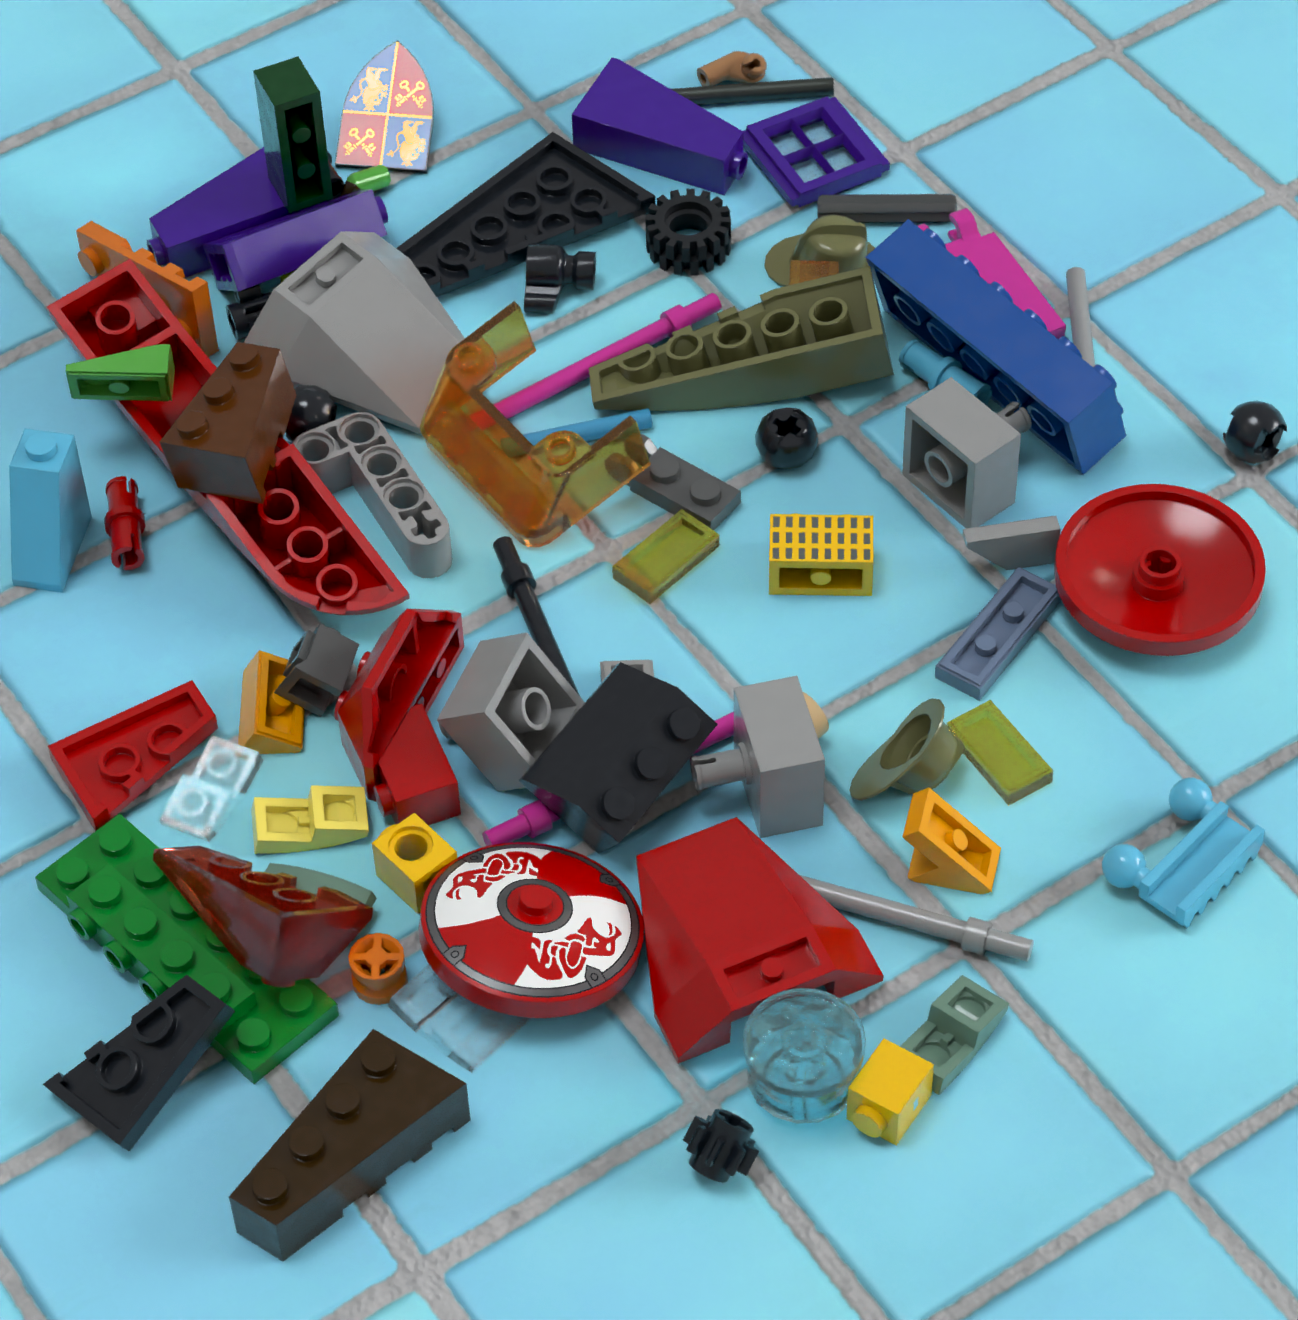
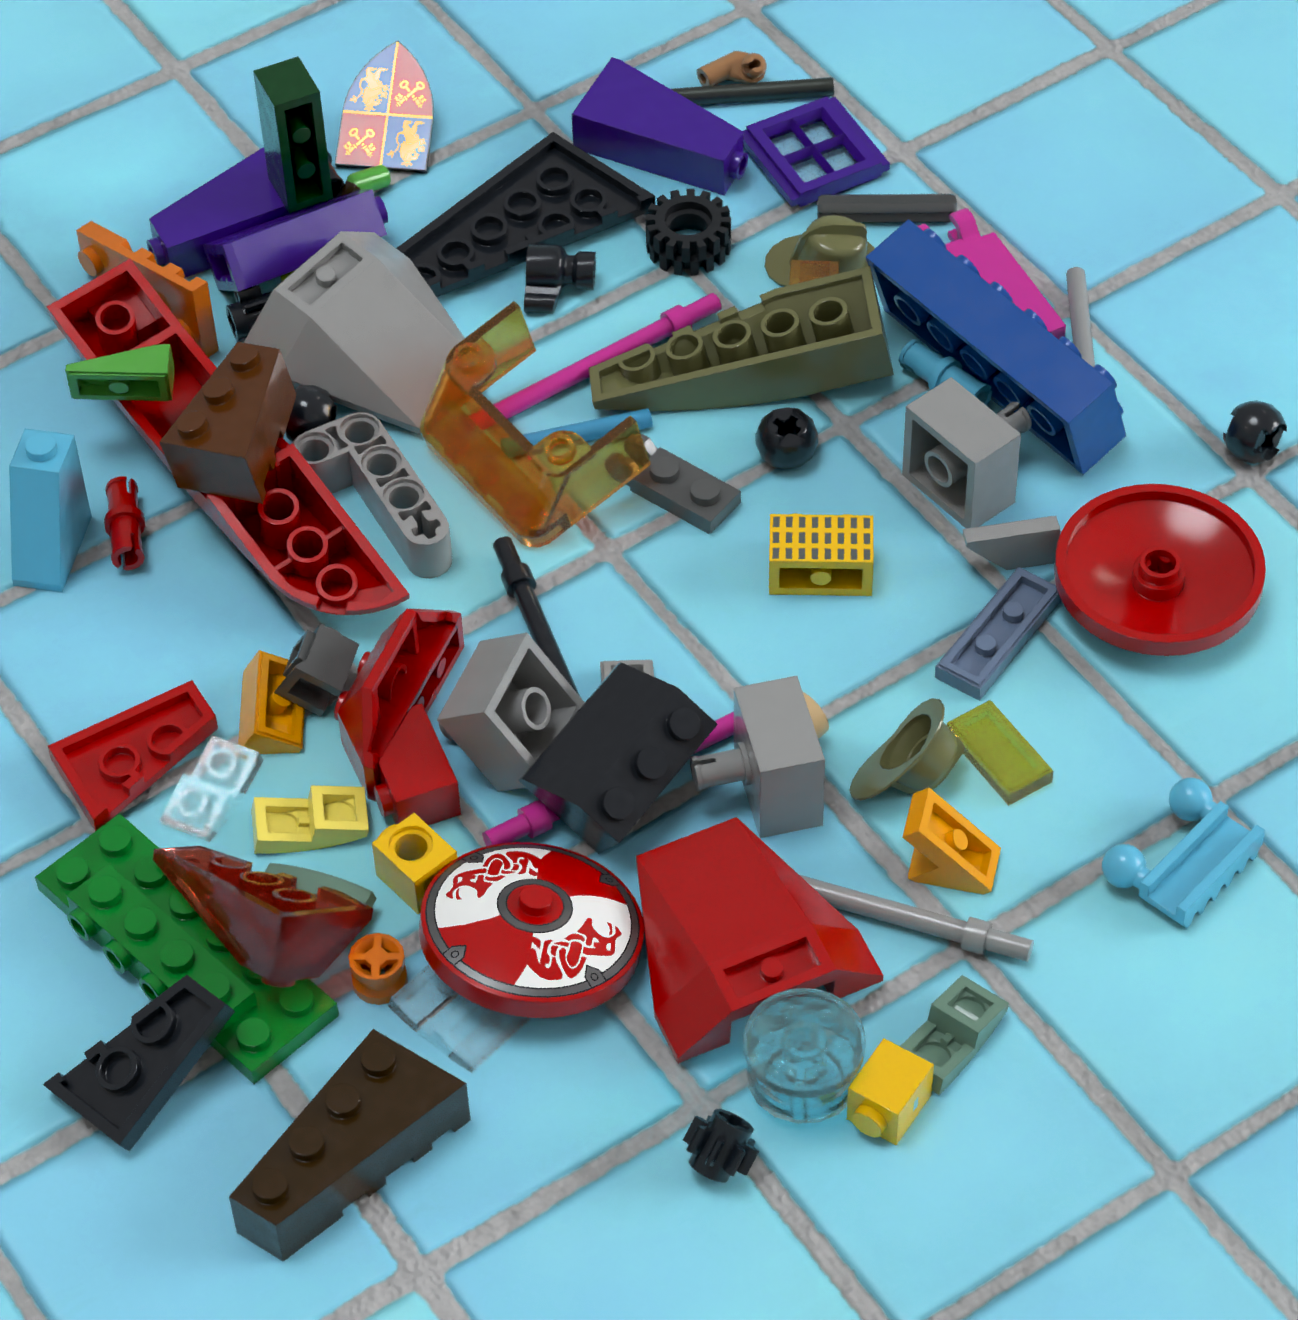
(665, 556): clear yellow tile -> none

